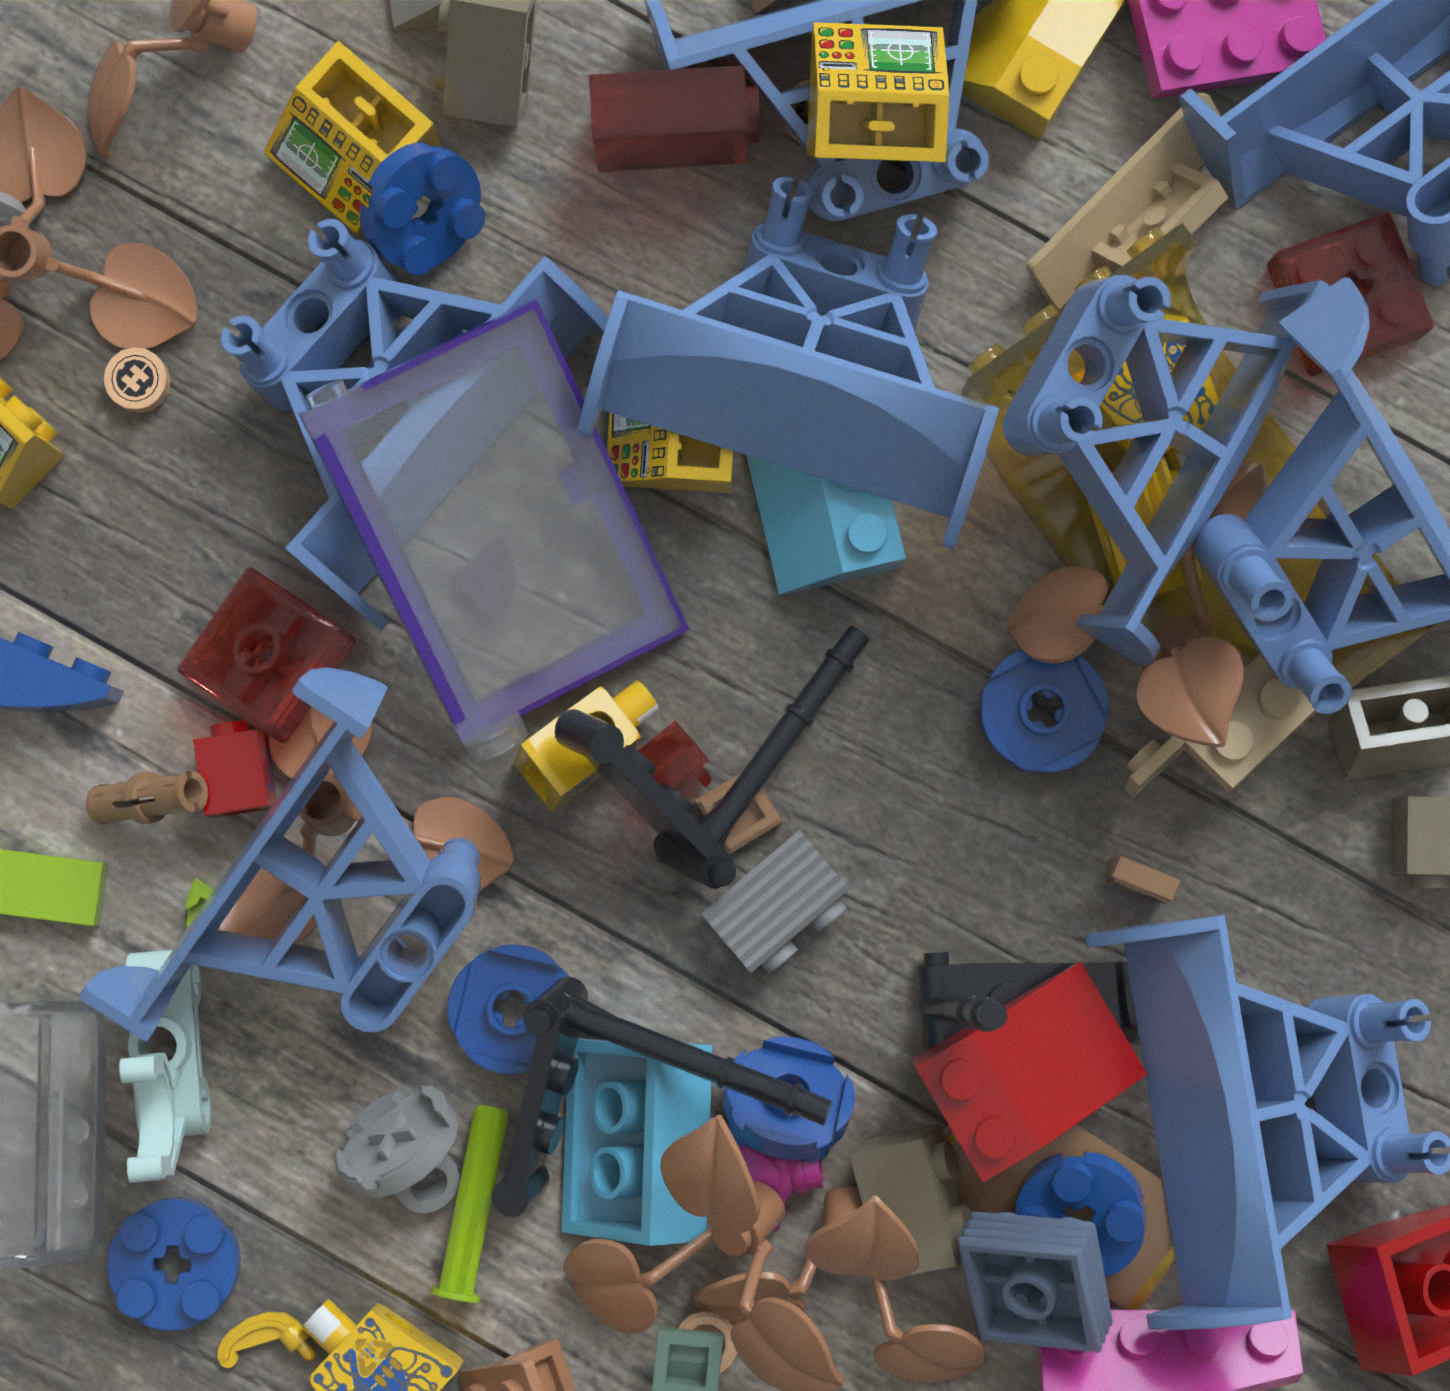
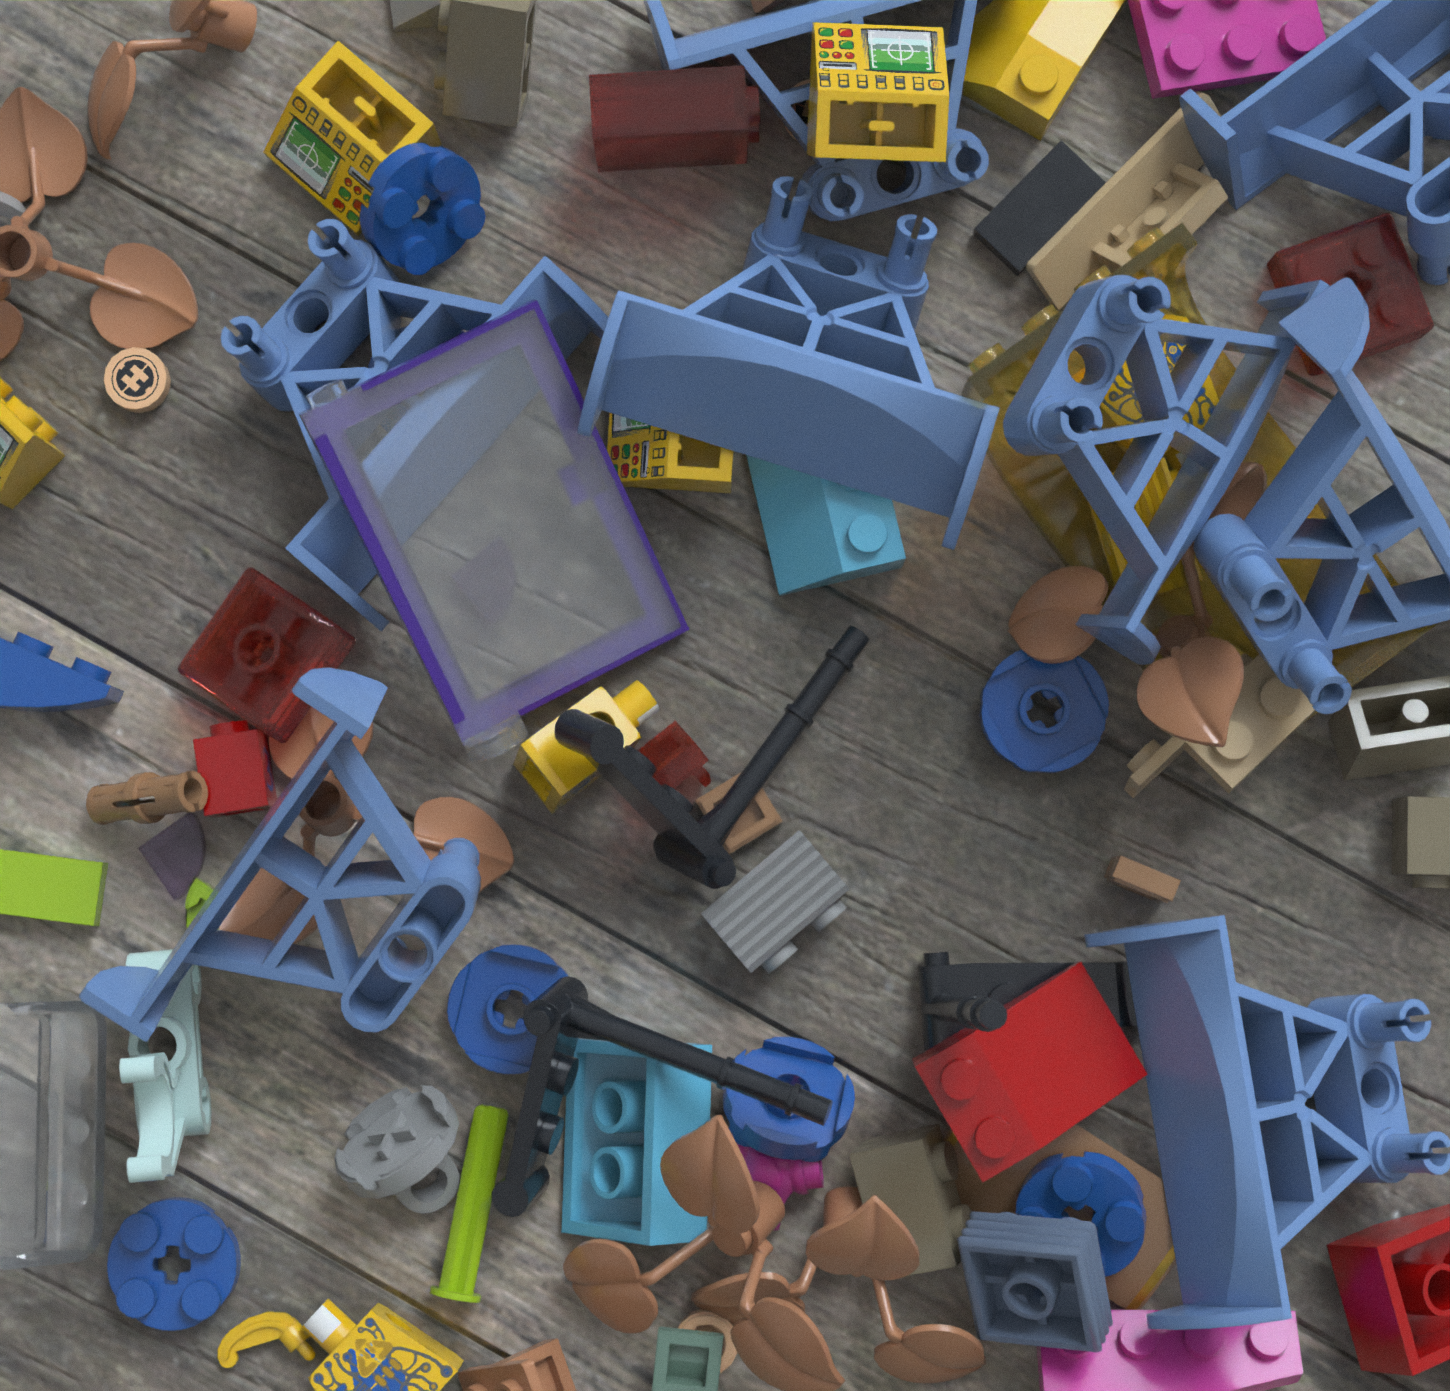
(177, 854): none -> clear purple tile
(1038, 207): none -> black tile

